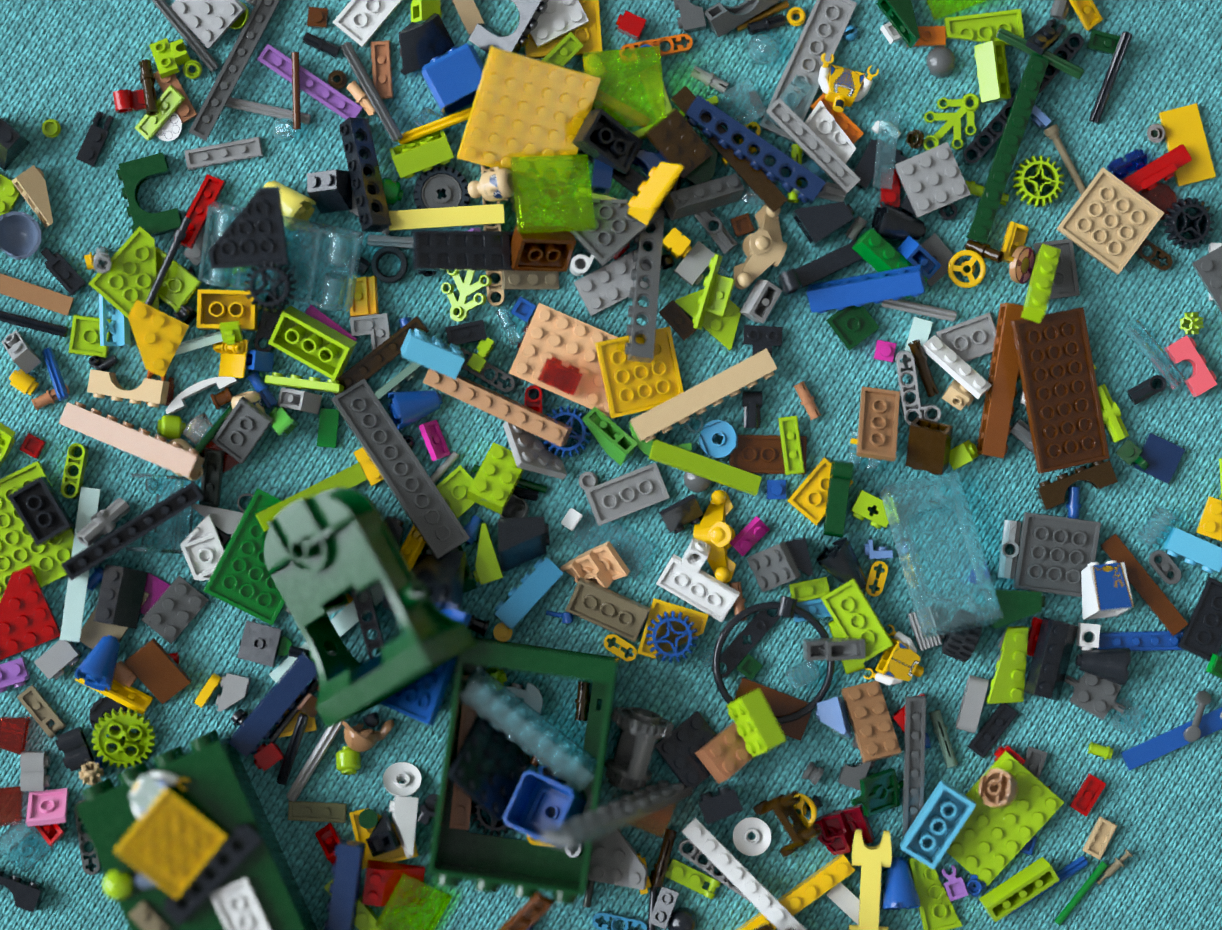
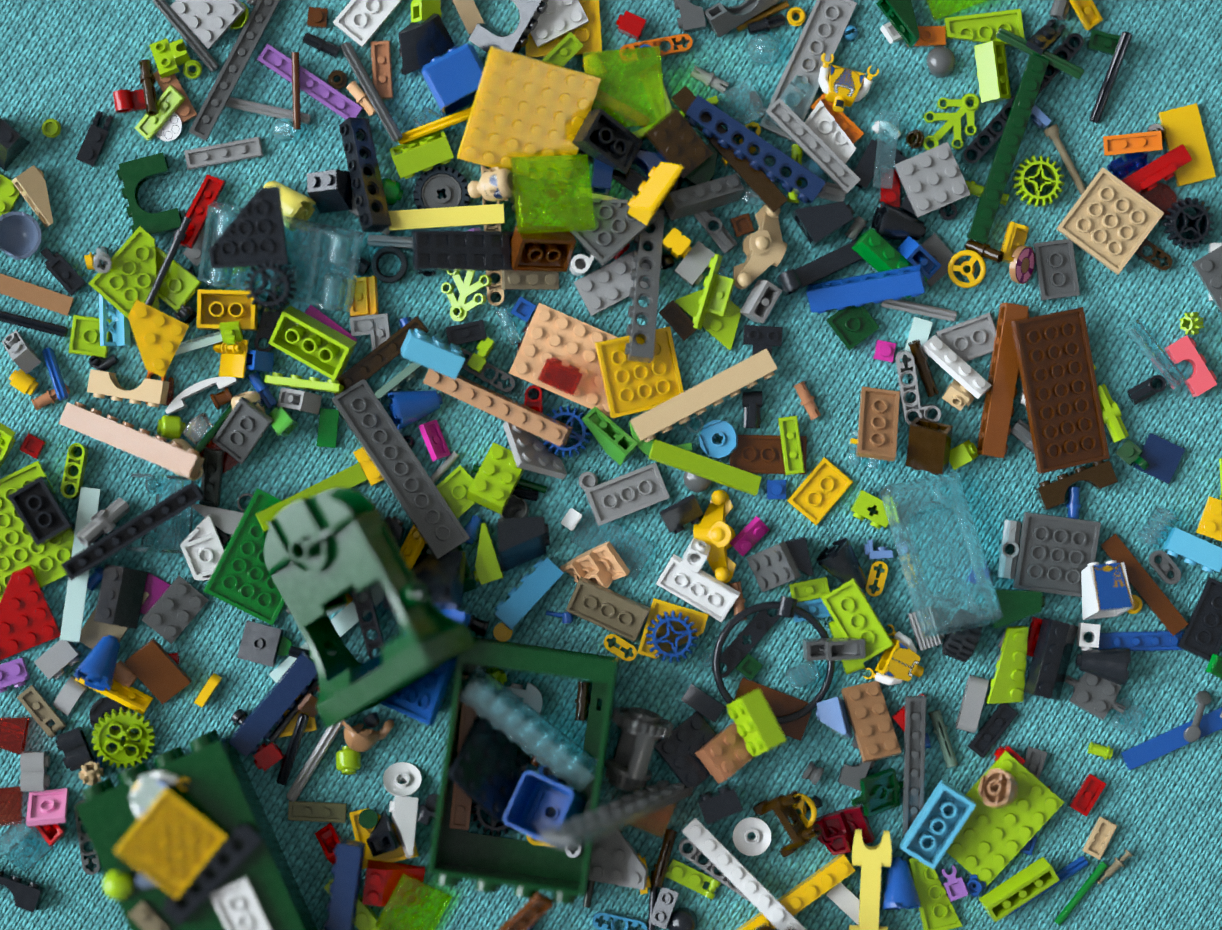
(69, 695): none -> light grey panel
(234, 689): light grey slope -> none
(703, 703): none -> black slope
(837, 498): dark green beam -> none
(1041, 283): lime brick -> none
(1133, 143): none -> orange plate
(1137, 602): none -> yellow plate

